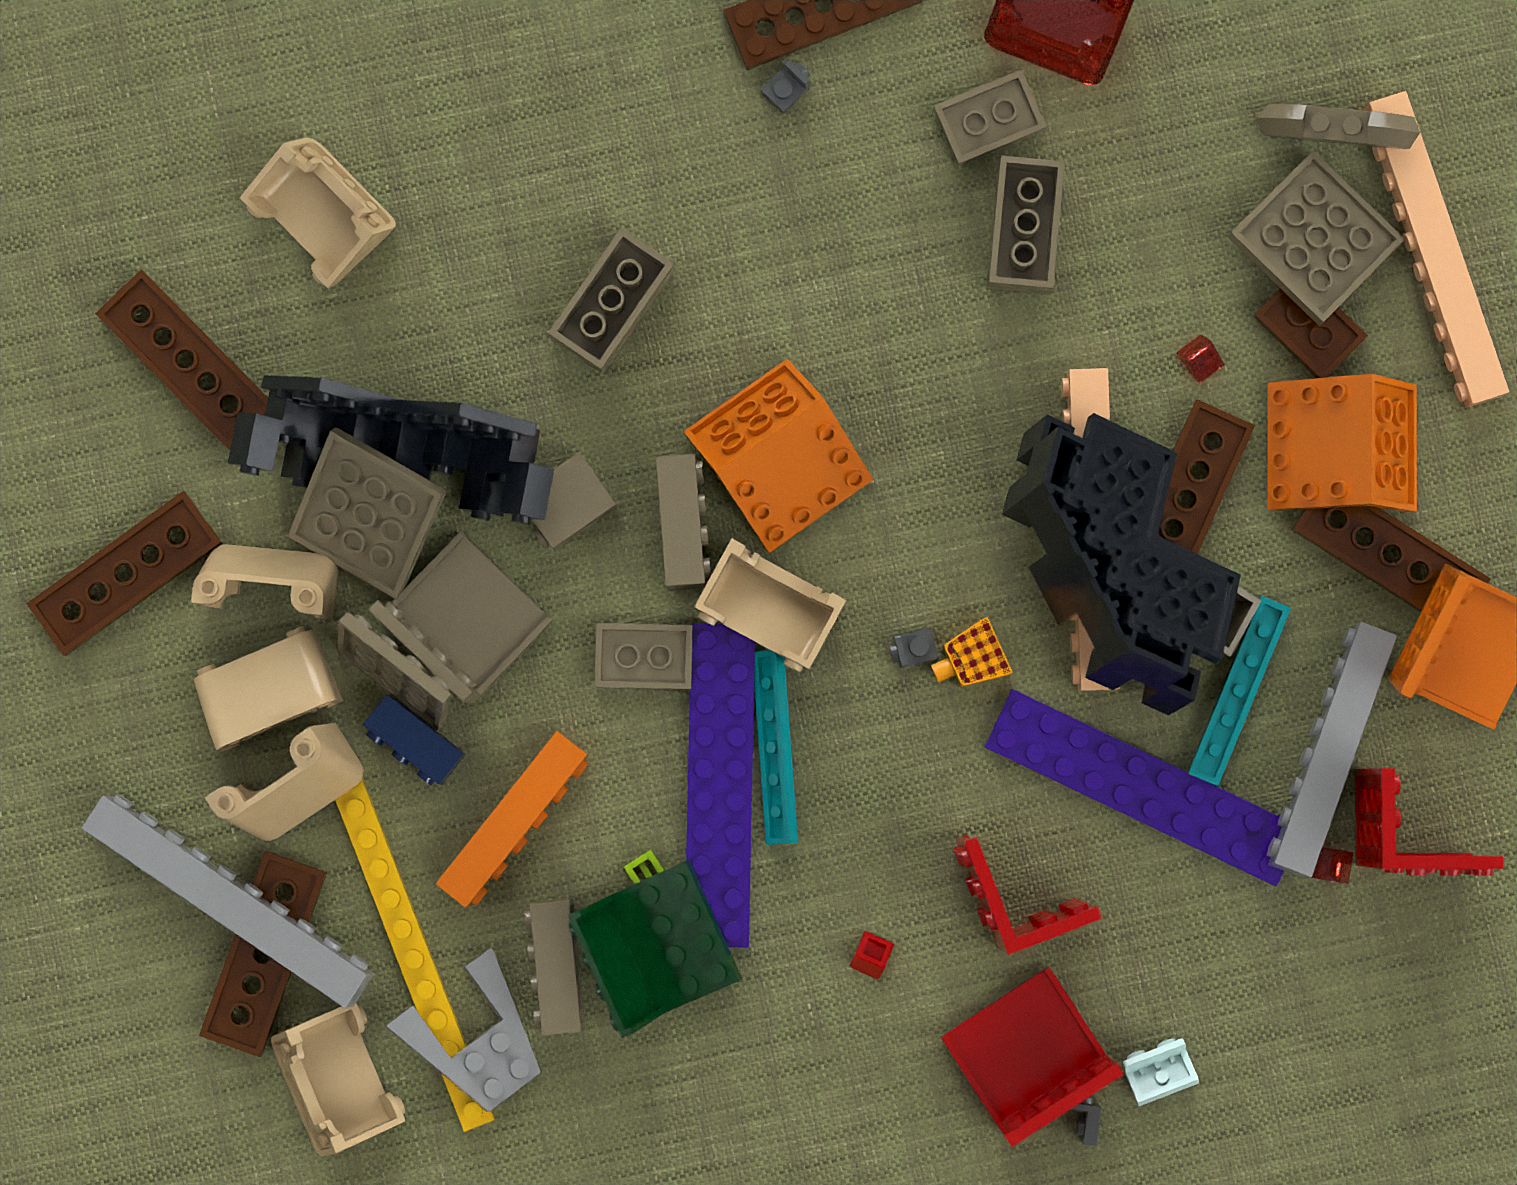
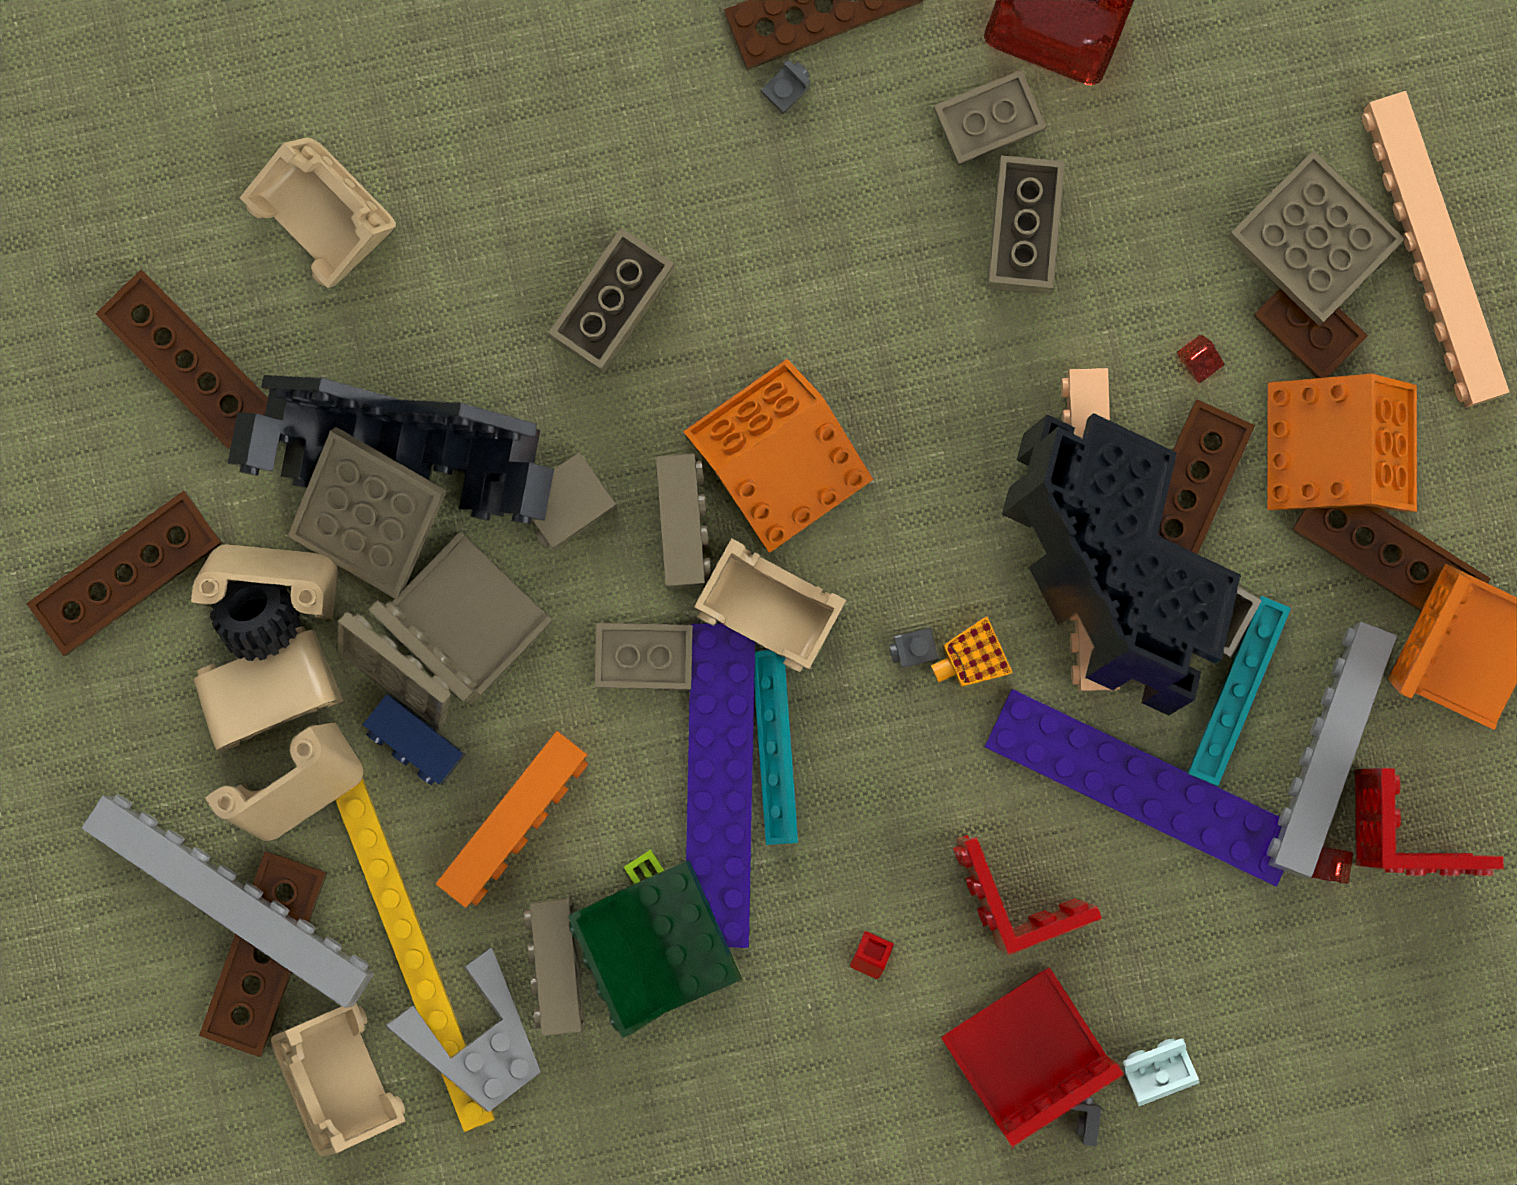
(265, 632): none -> black tyre
(1338, 125): dark tan brick -> none

